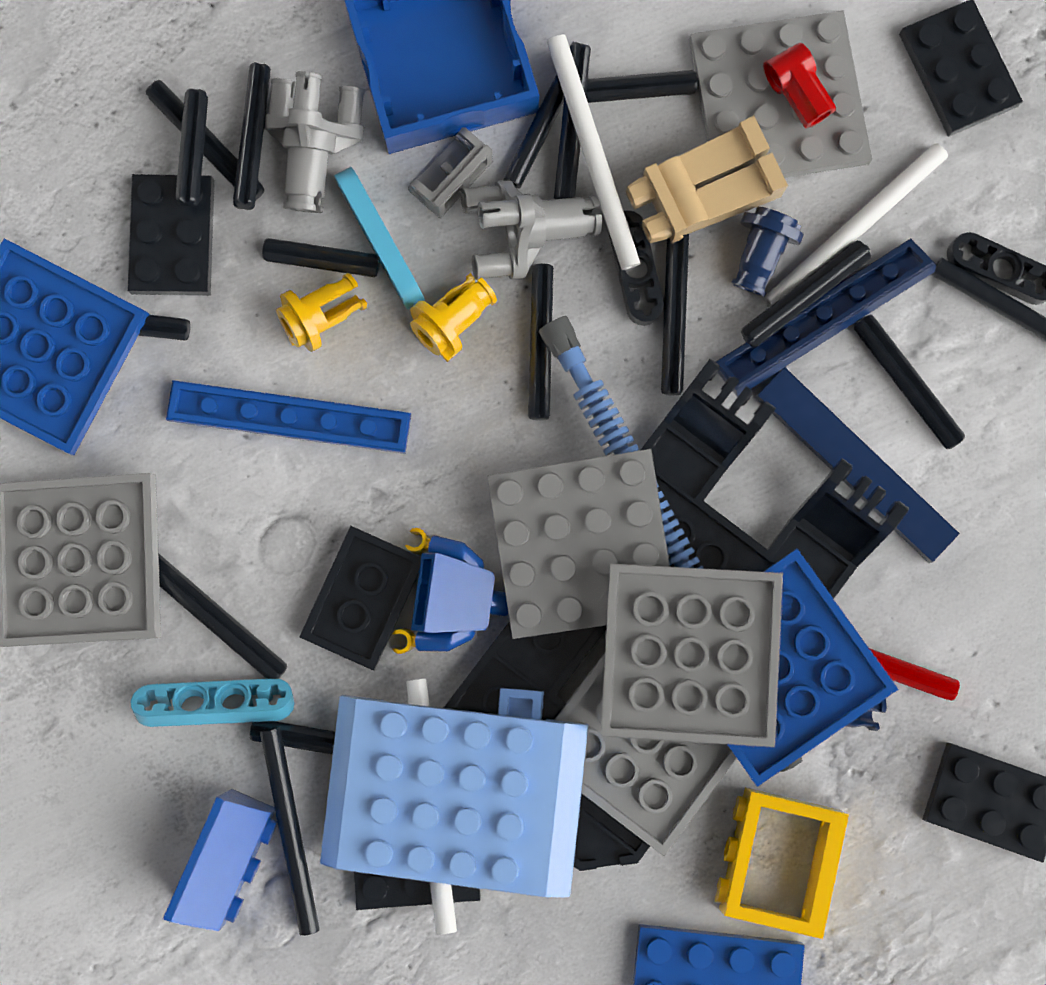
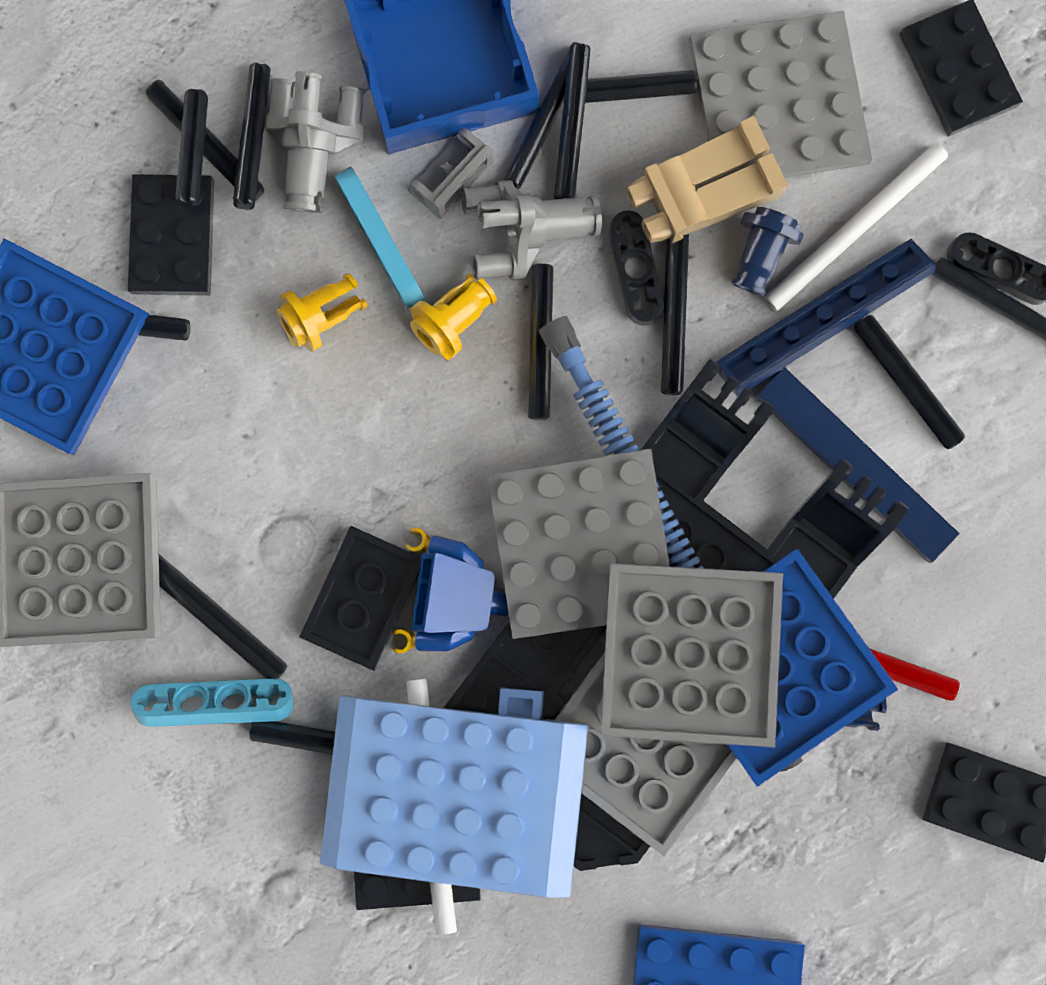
(222, 862): slope -> none
(288, 417): blue tile -> none
(289, 831): black piece -> none
(320, 257): black axle -> none
(593, 152): white piece -> none
(795, 76): red piece -> none
(805, 294): black axle -> none
(822, 871): yellow window -> none

